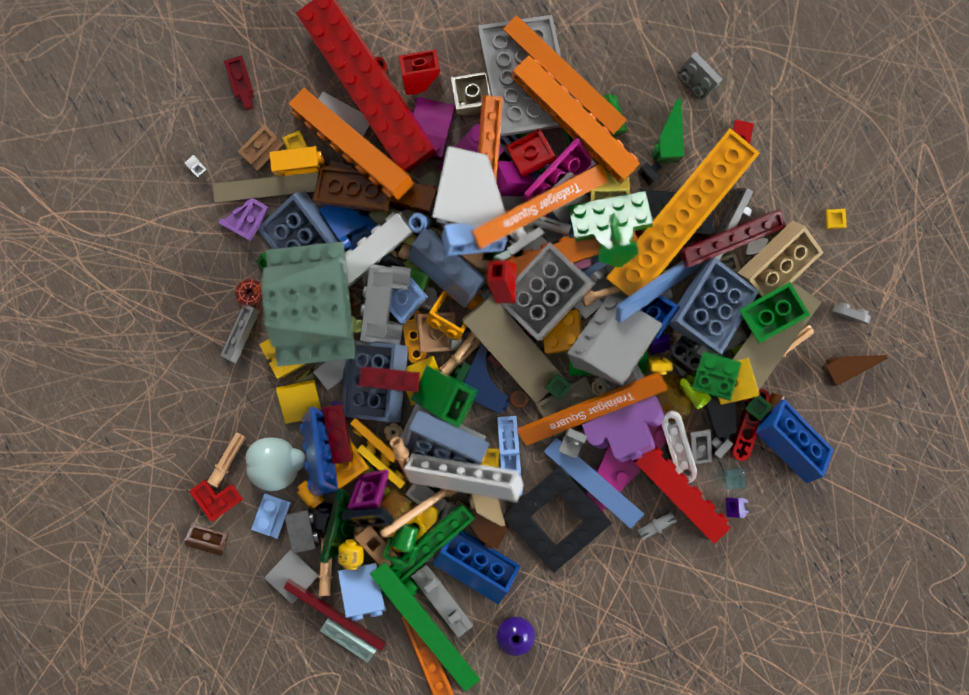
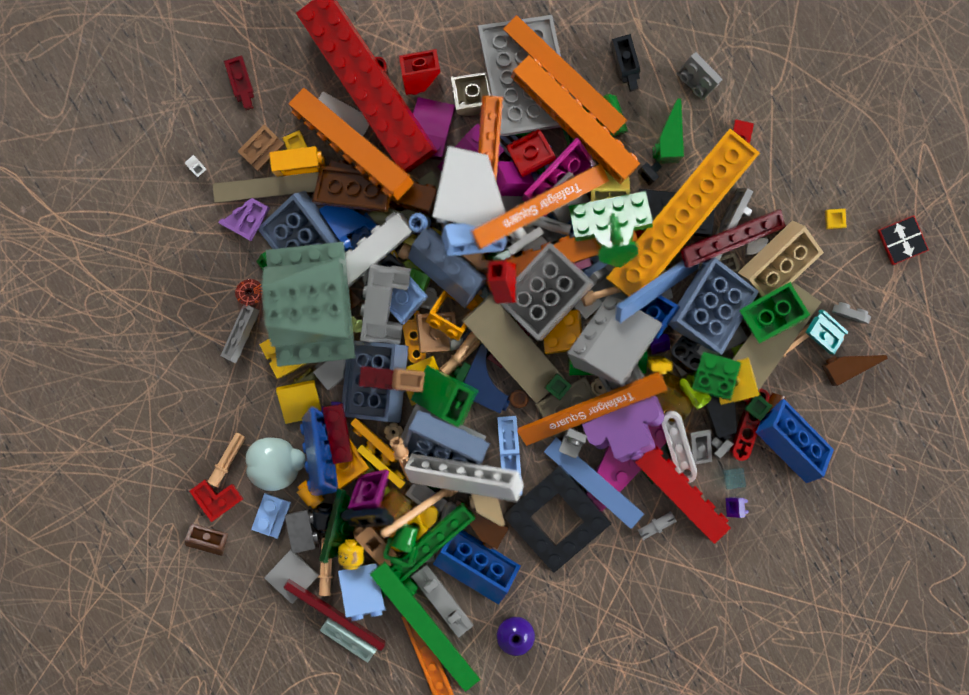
(408, 380): none -> medium nougat slope
(491, 458): yellow tile -> none
(626, 61): none -> black hinge
(826, 332): none -> plate
(903, 240): none -> black tile

